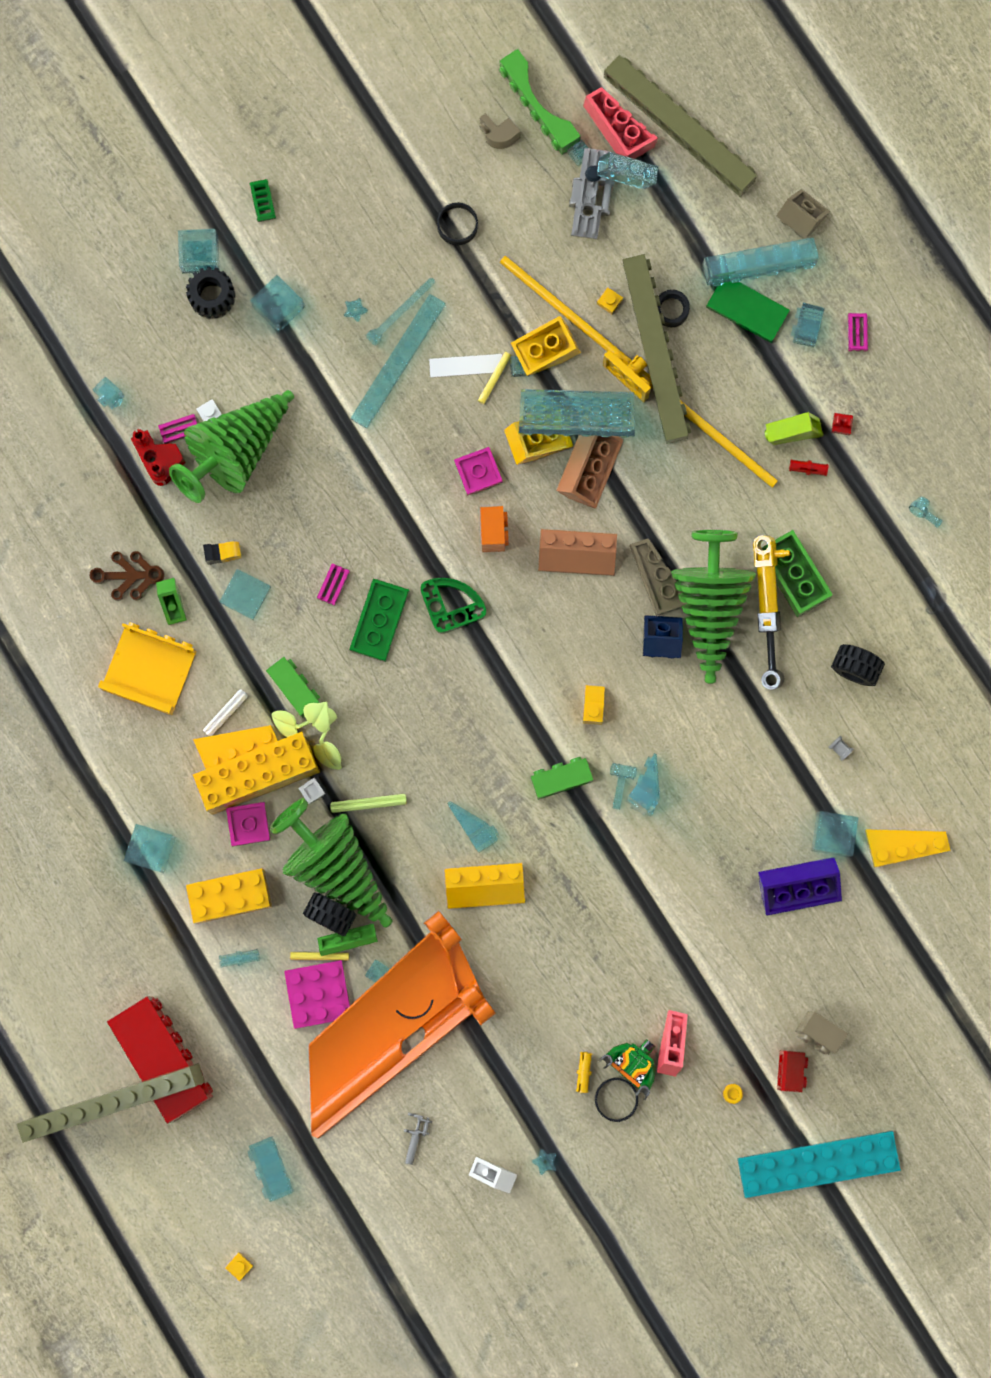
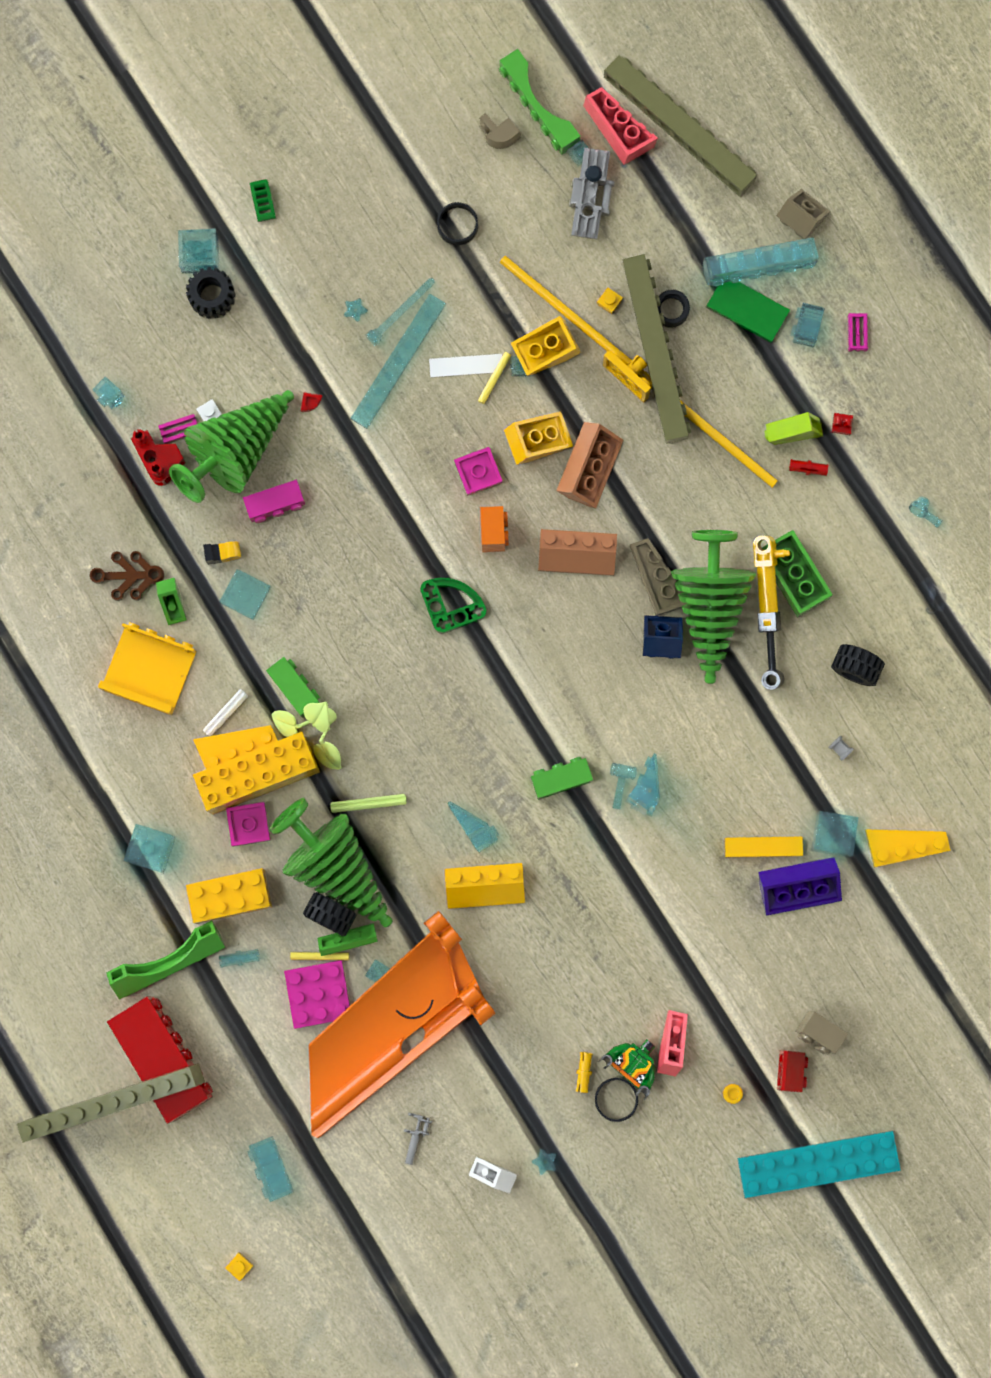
(133, 977): none -> bright green arch
(274, 501): none -> dark pink brick
(277, 303): clear light blue brick -> none
(310, 401): none -> red tile
(311, 791): white plate -> none
(326, 599): dark pink tile -> none
(379, 620): green tile -> none
(577, 413): clear light blue plate -> none
(593, 705): yellow slope -> none
(627, 170): clear light blue brick -> none
(763, 846): none -> yellow tile

